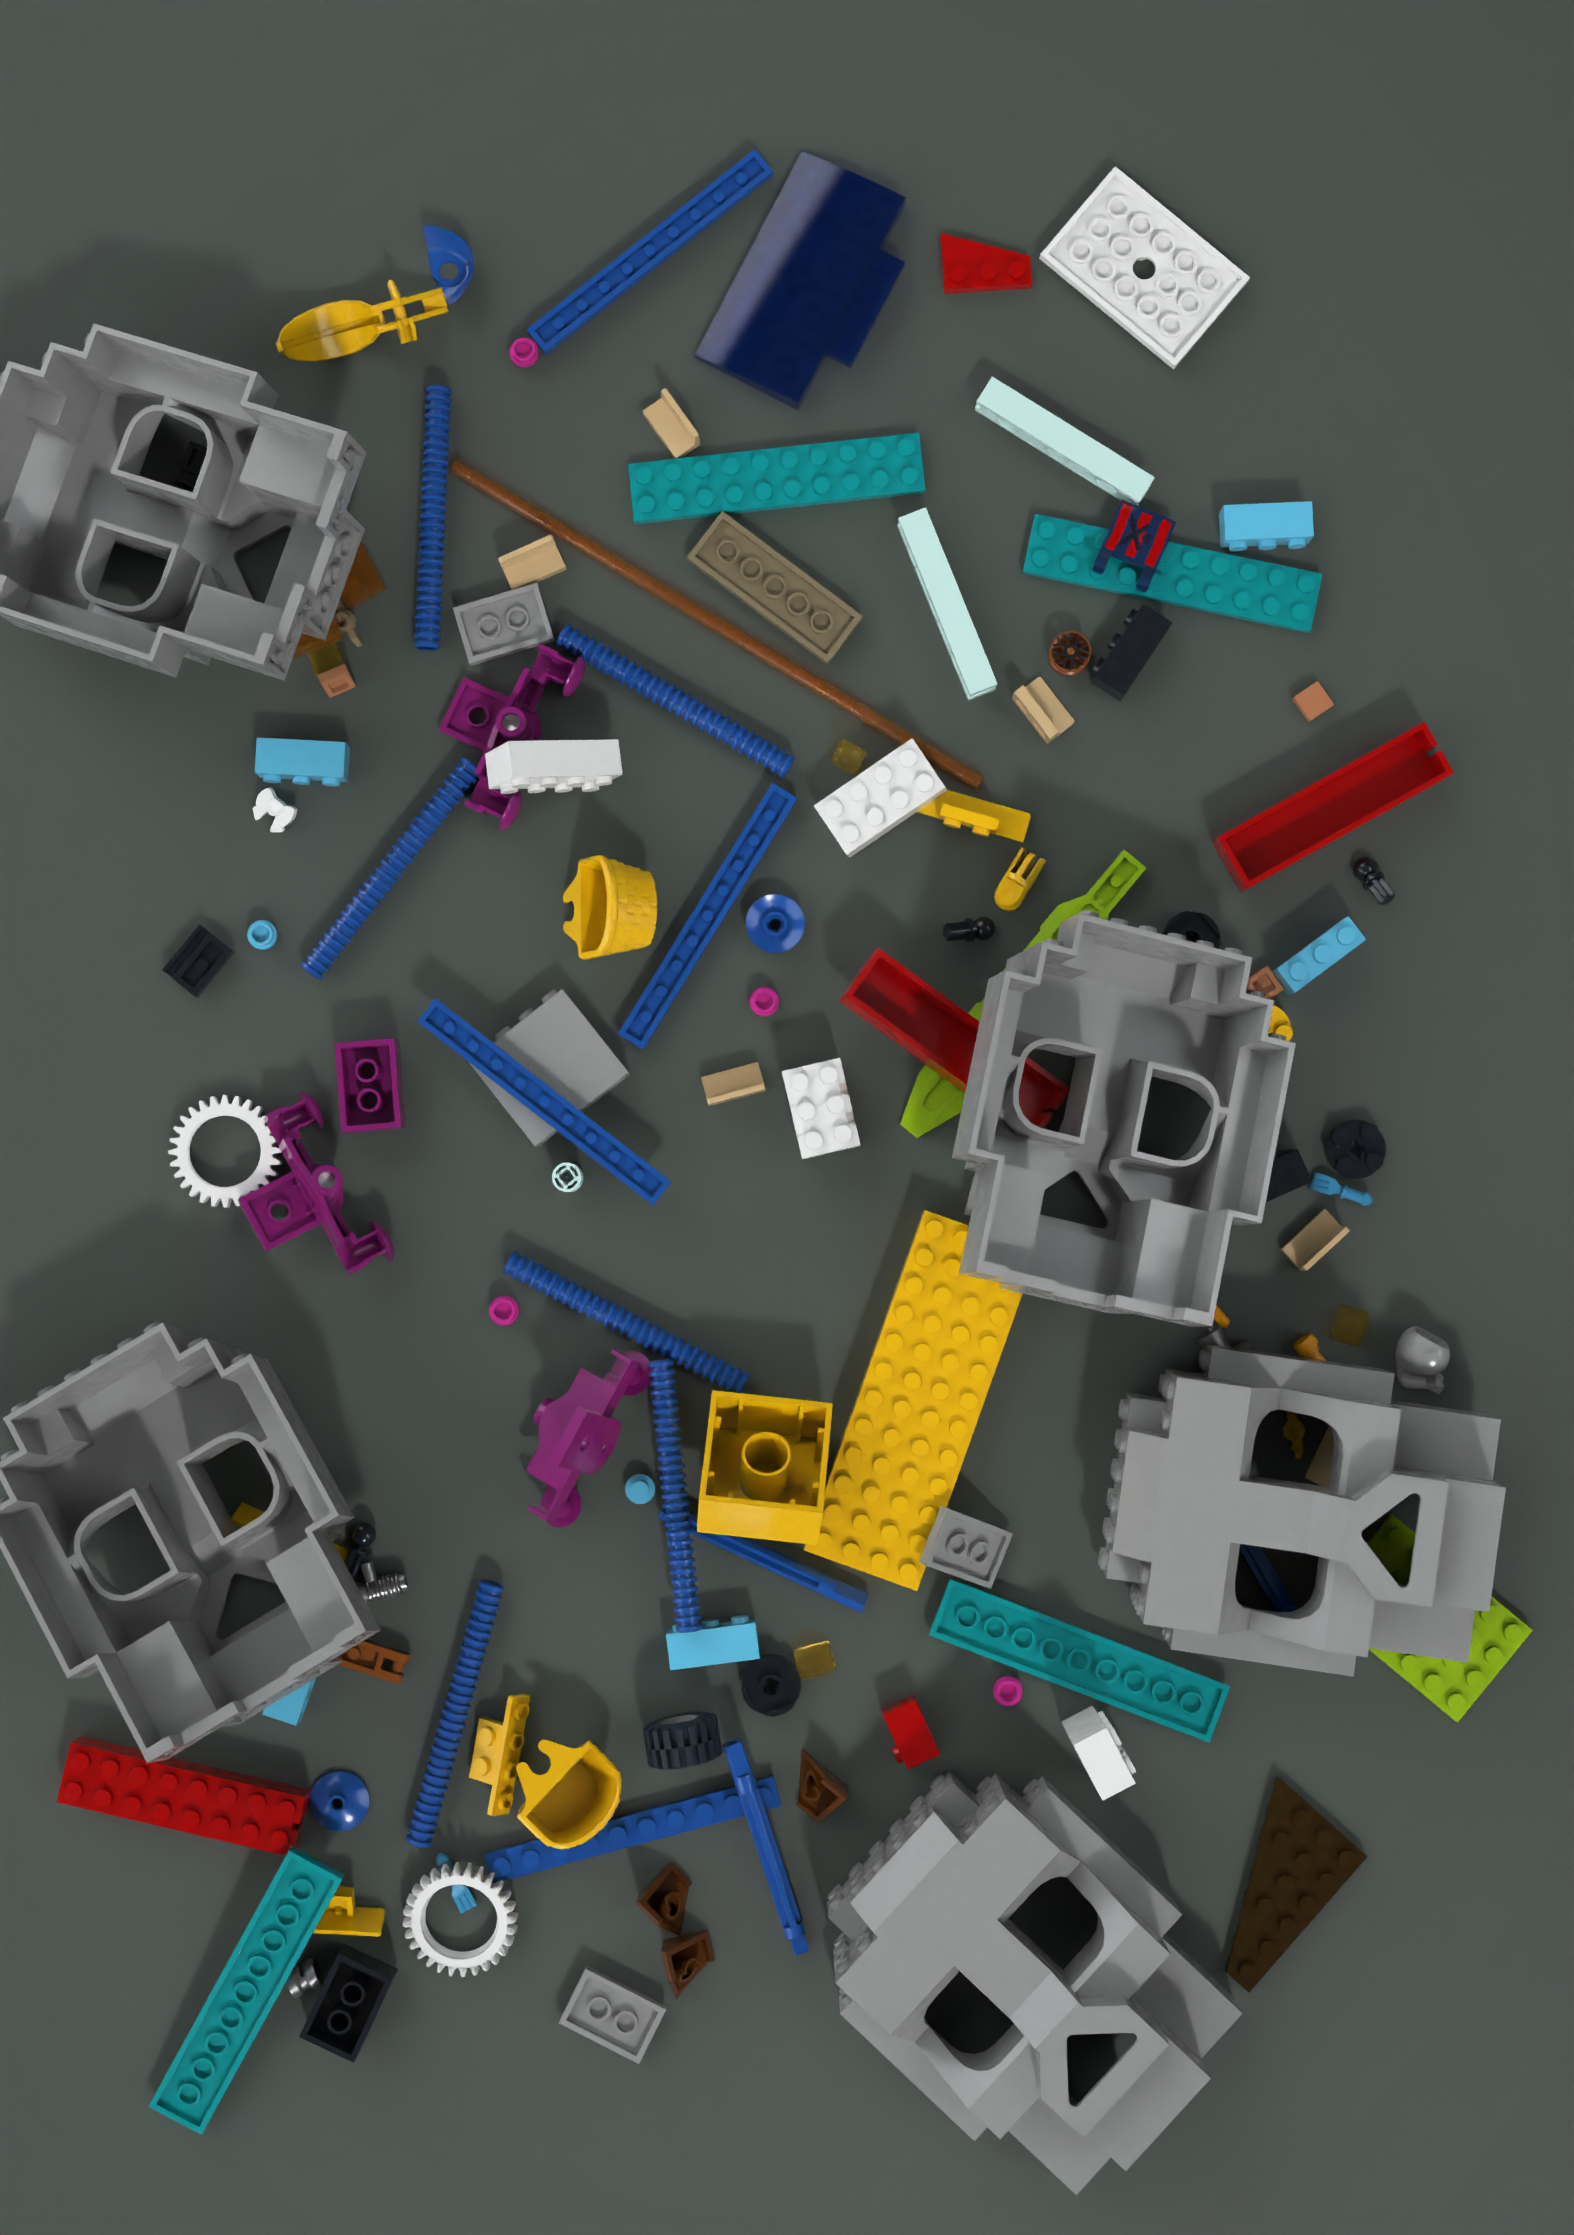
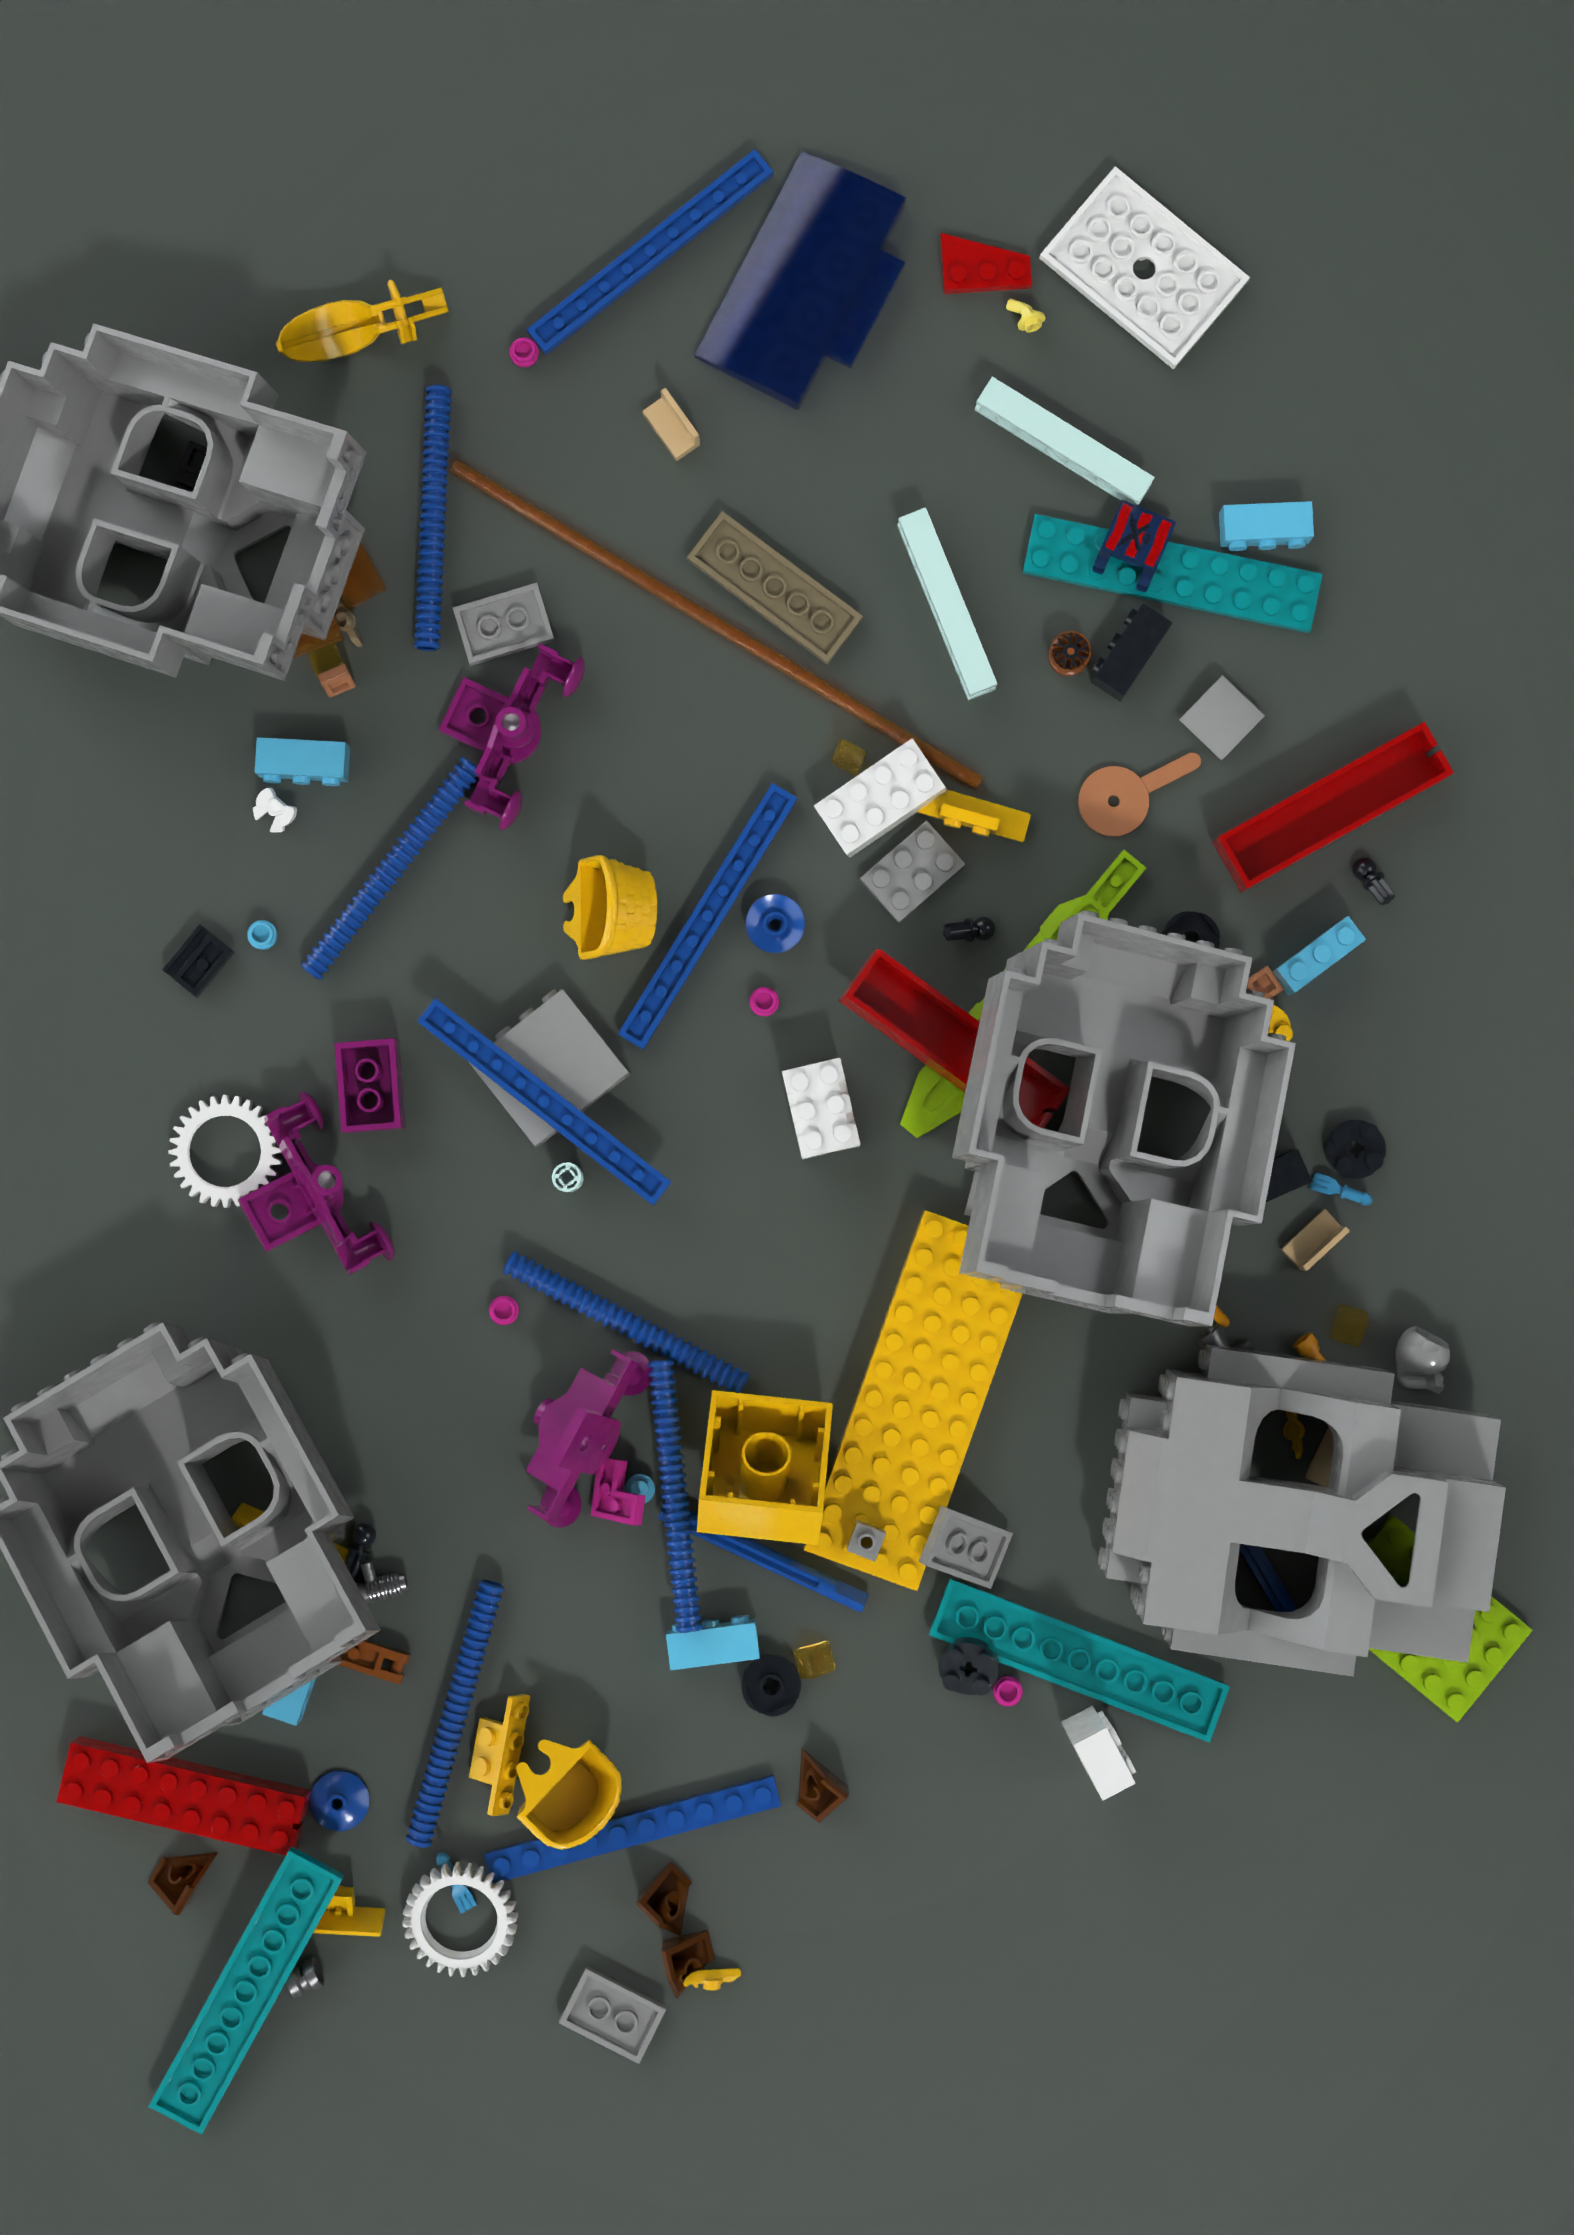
(179, 1878): none -> reddish brown slope
(348, 2003): black brick -> none
(448, 247): blue piece -> none
(532, 563): tan panel -> none
(553, 765): white brick -> none
(609, 1496): none -> dark pink plate
(675, 700): blue piece -> none
(682, 1740): black wheel -> none
(712, 1978): none -> yellow piece
(733, 1084): tan panel -> none
(766, 1844): blue piece -> none
(776, 478): teal plate -> none
(862, 1530): none -> light grey plate
(910, 1732): red brick -> none
(912, 871): none -> light grey plate
(942, 1905): light grey panel -> none
(968, 1681): none -> black plate
(1013, 886): yellow arm -> none
(1030, 320): none -> light yellow plate
(1043, 709): tan panel -> none
(1131, 793): none -> nougat piece
(1222, 717): none -> light grey slope
(1293, 1876): dark brown wing -> none
(1313, 701): nougat tile -> none

